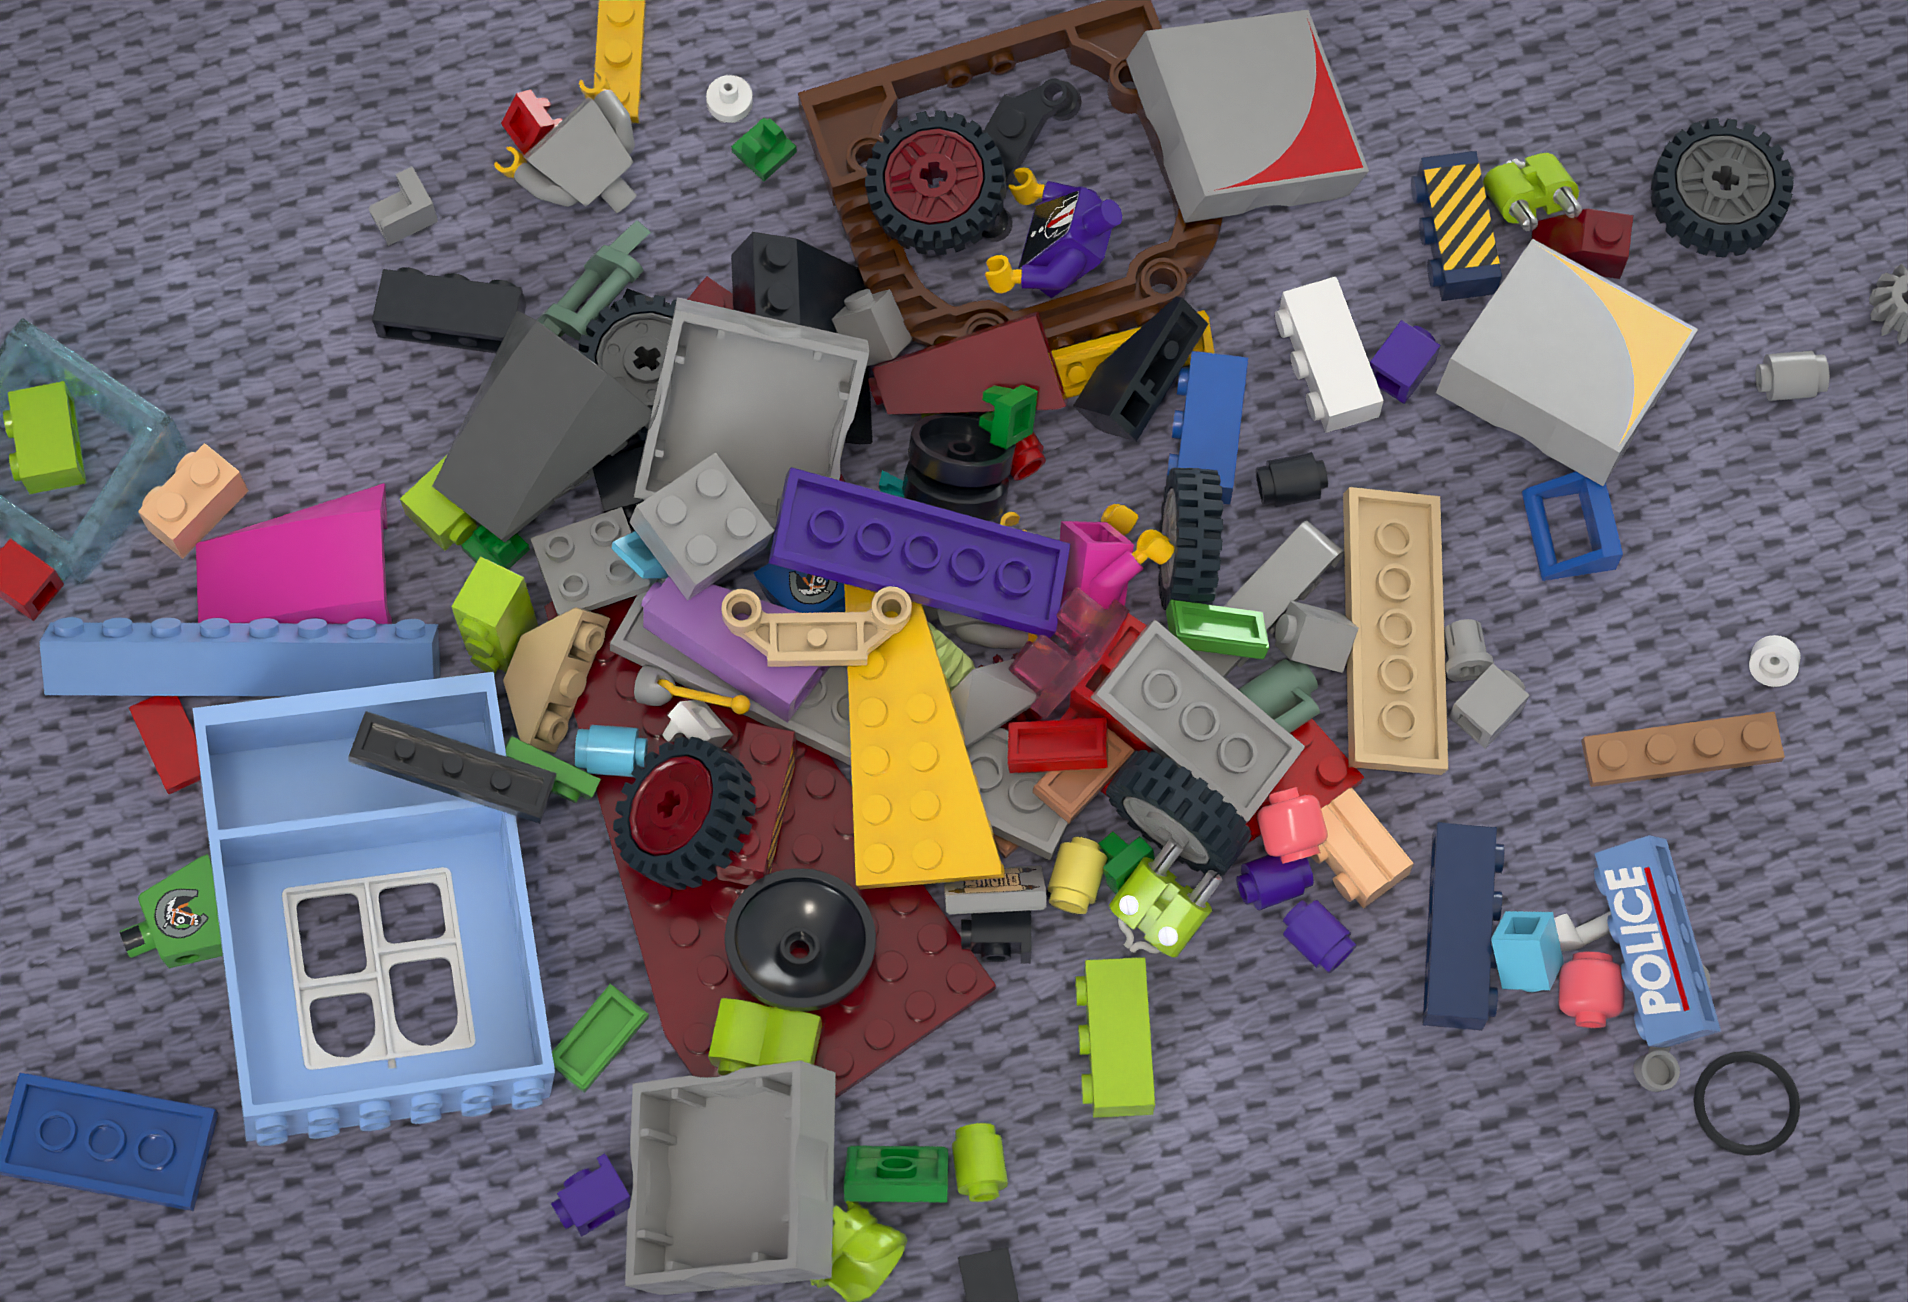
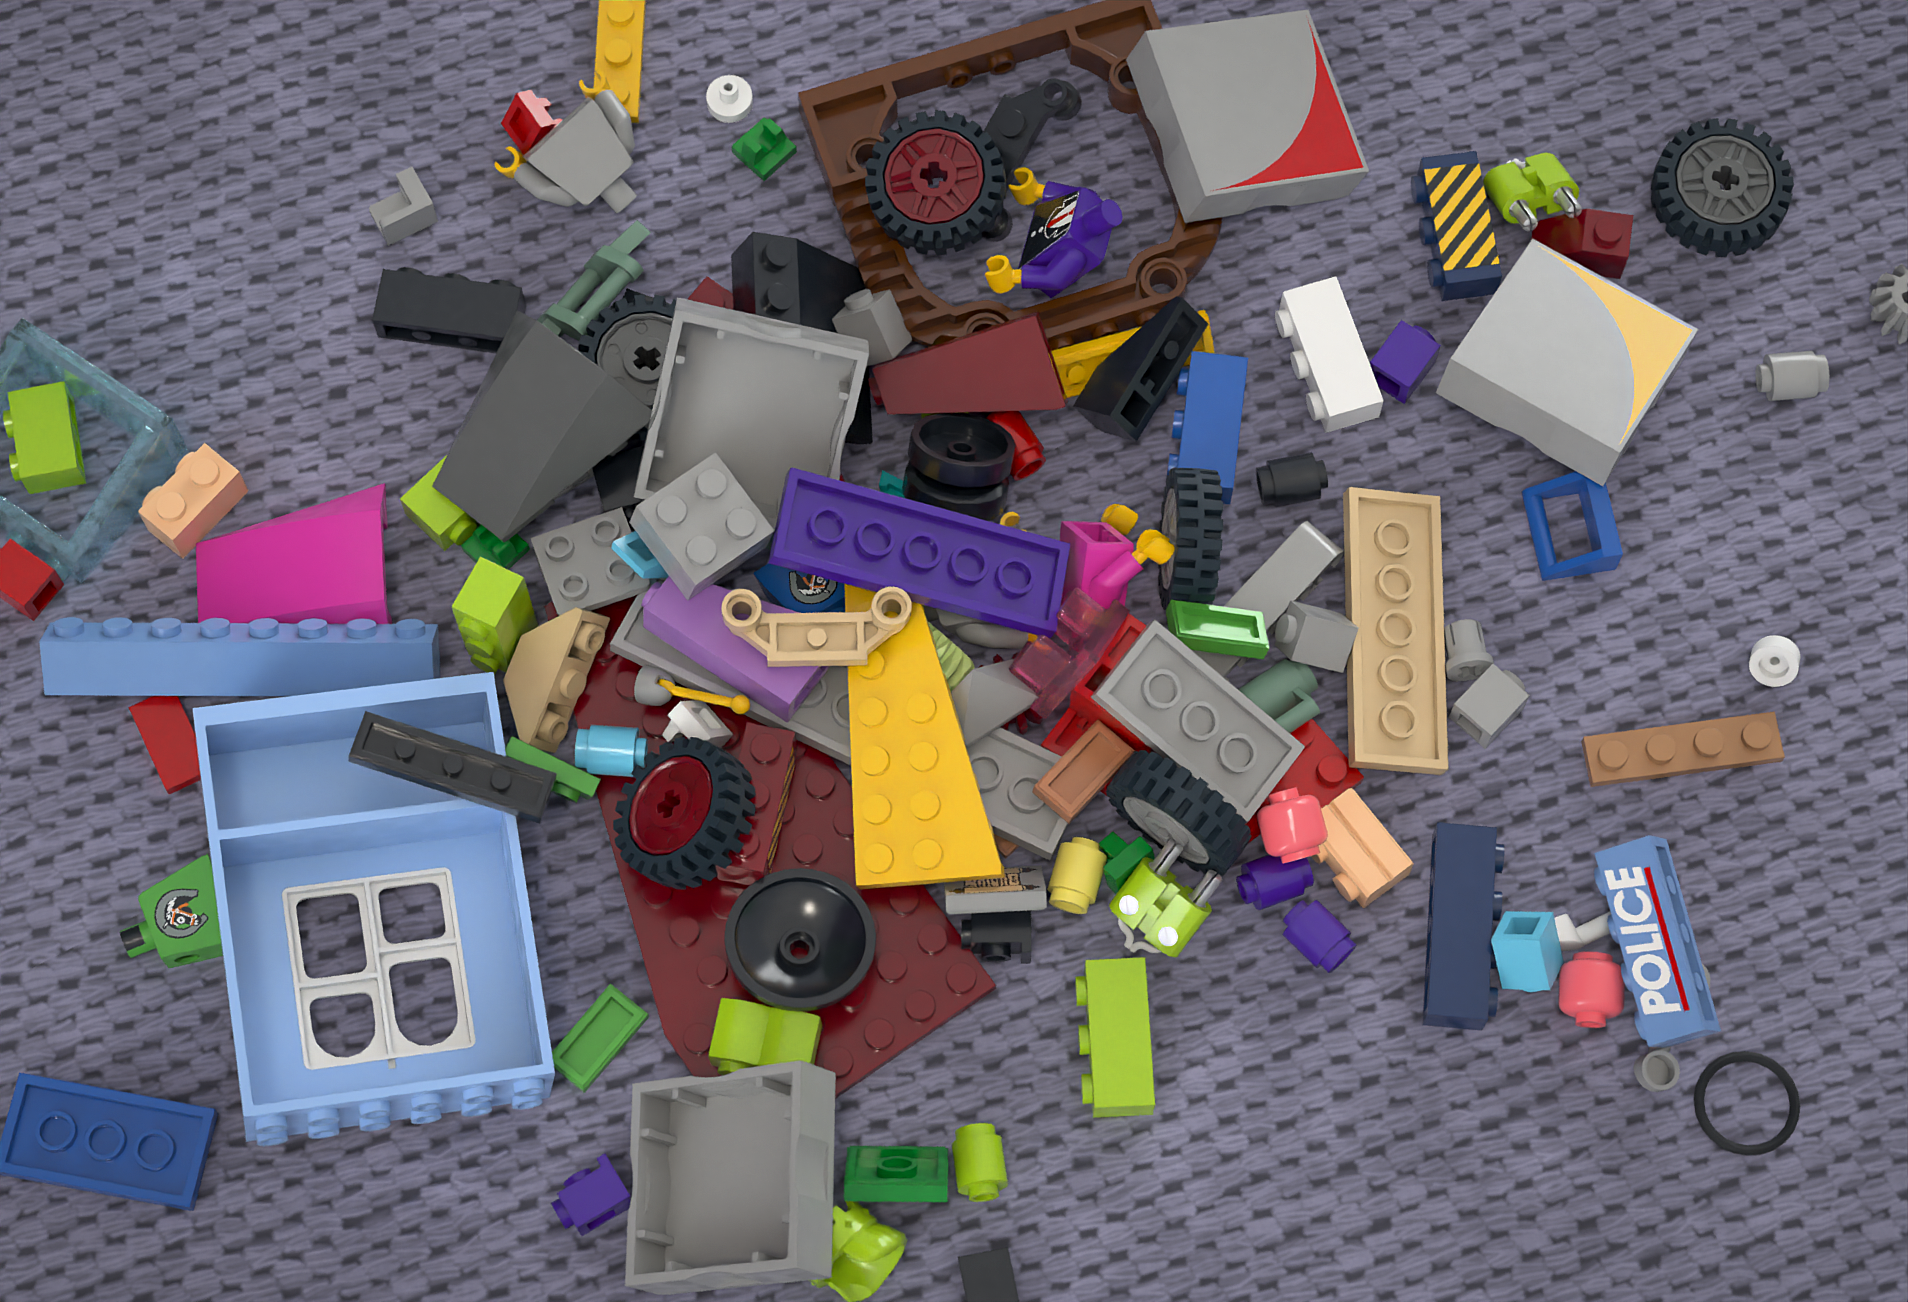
(1012, 414): green tile -> none
(1058, 745): red tile -> none

